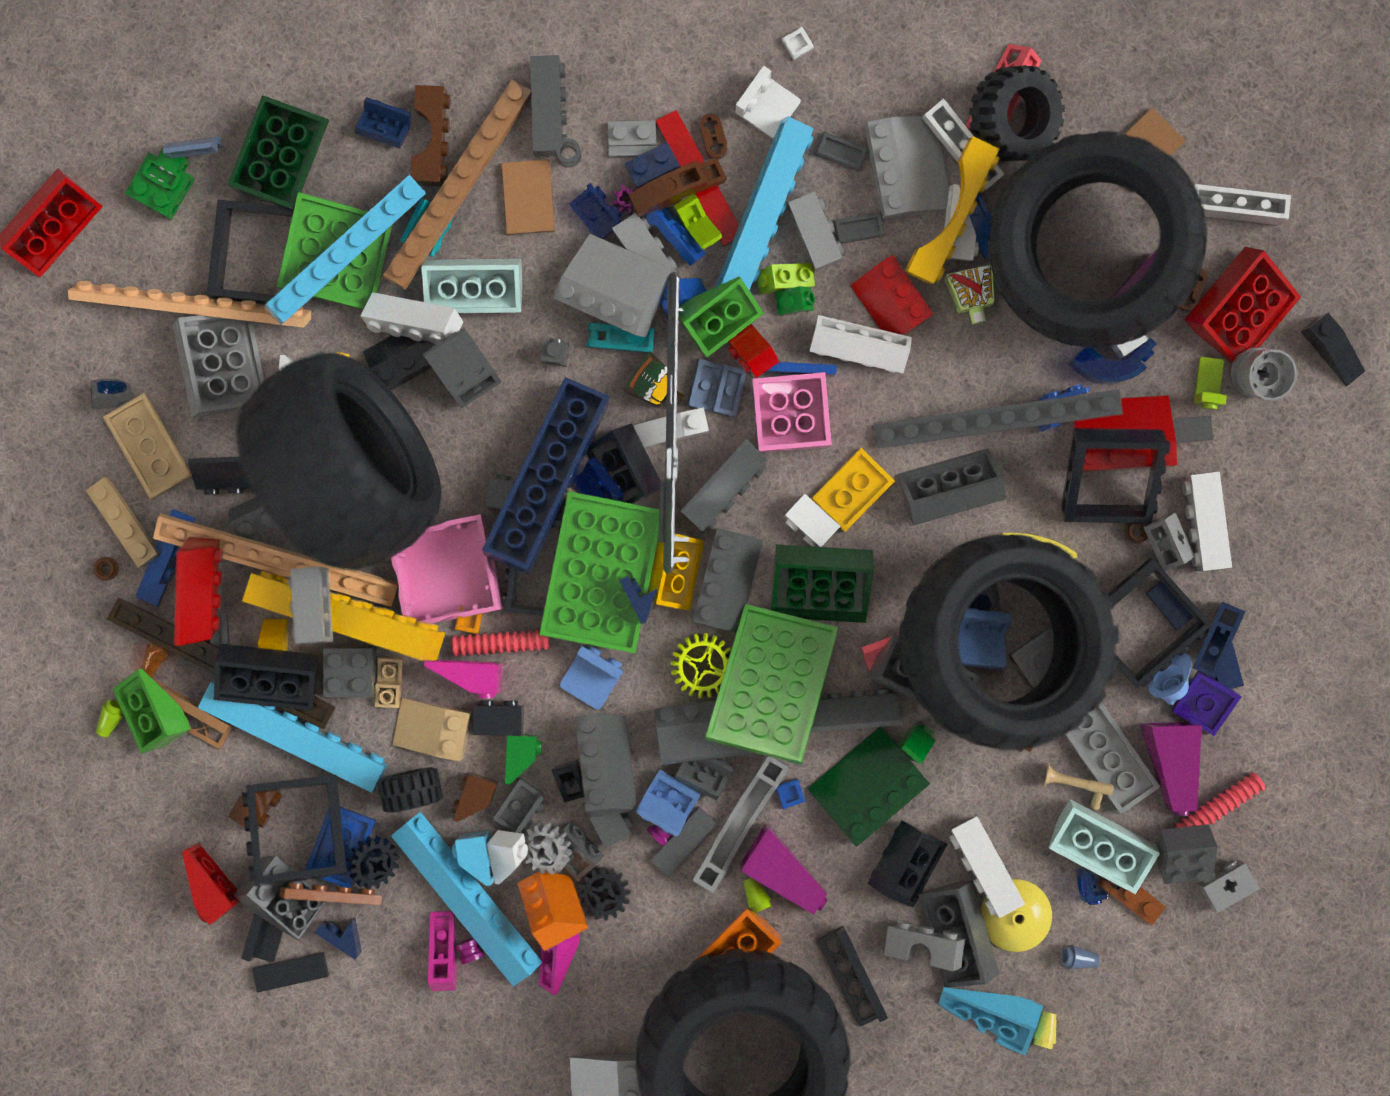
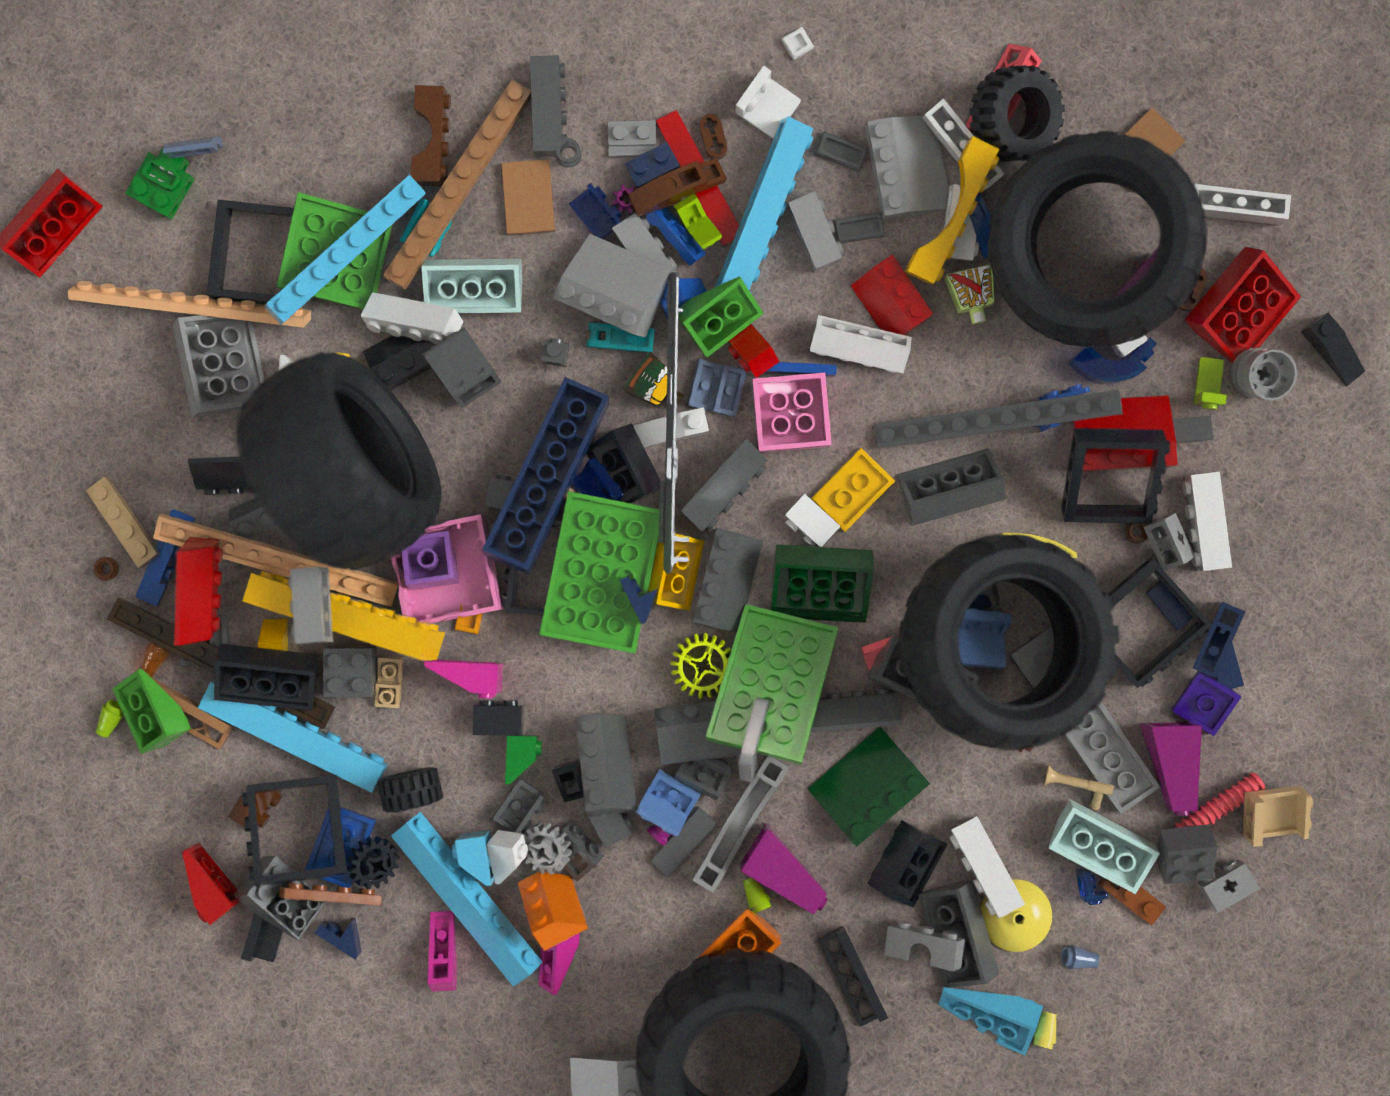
(109, 393): dark grey rock -> none
(147, 446): tan tile -> none
(277, 153): dark green slope -> none
(290, 972): black tile -> none
(384, 123): dark blue bracket -> none
(430, 562): none -> medium lavender slope
(432, 729): tan slope -> none
(469, 950): magenta wheel -> none
(476, 795): reddish brown slope -> none
(500, 642): coral piece -> none
(592, 676): medium blue bracket -> none
(615, 897): black gear -> none
(748, 755): none -> light grey beam
(785, 277): lime bracket -> none
(790, 793): blue tile -> none
(795, 300): green bracket -> none
(917, 742): green slope -> none
(1172, 682): light blue piece -> none
(1276, 813): none -> tan panel

